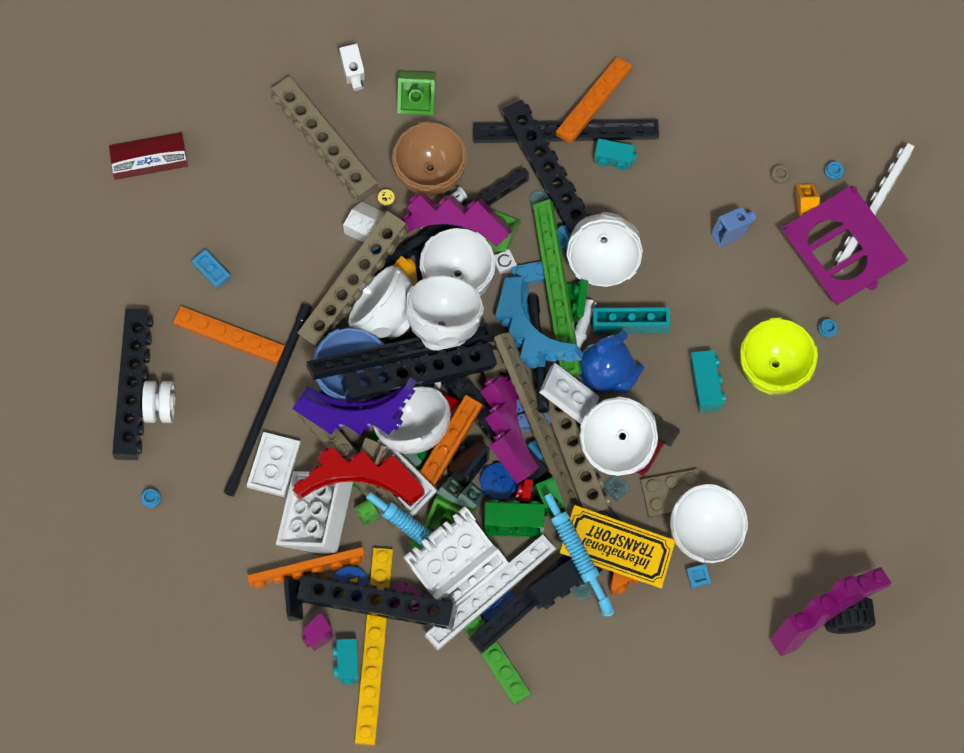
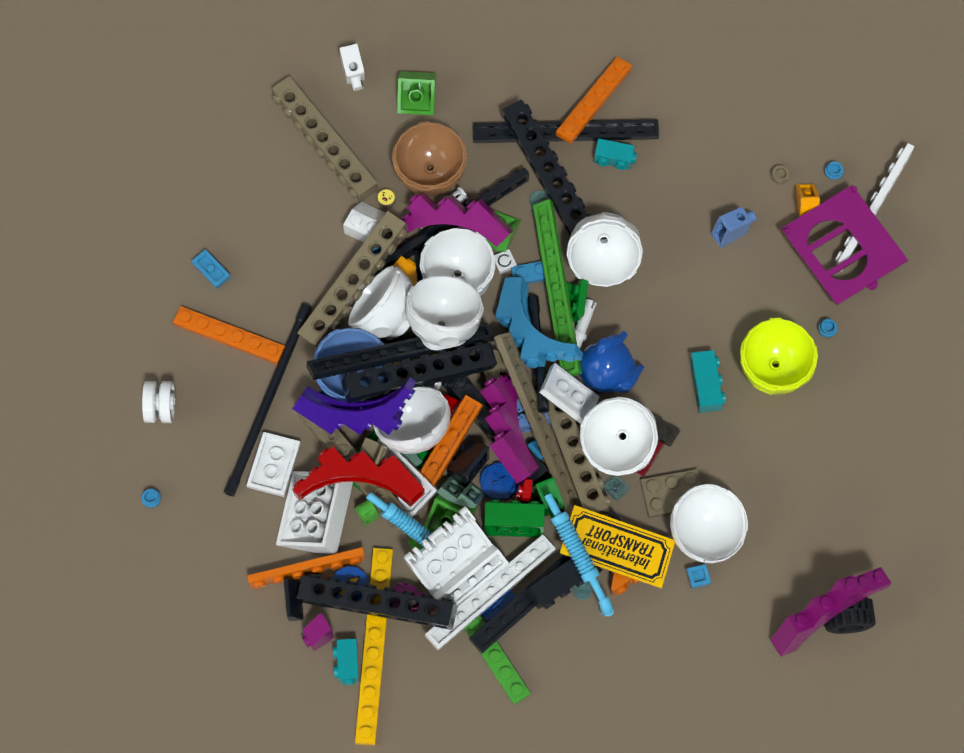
(133, 319): black brick -> none
(148, 156): dark red slope -> none
(564, 236): dark azure plate -> none
(631, 320): teal brick -> none

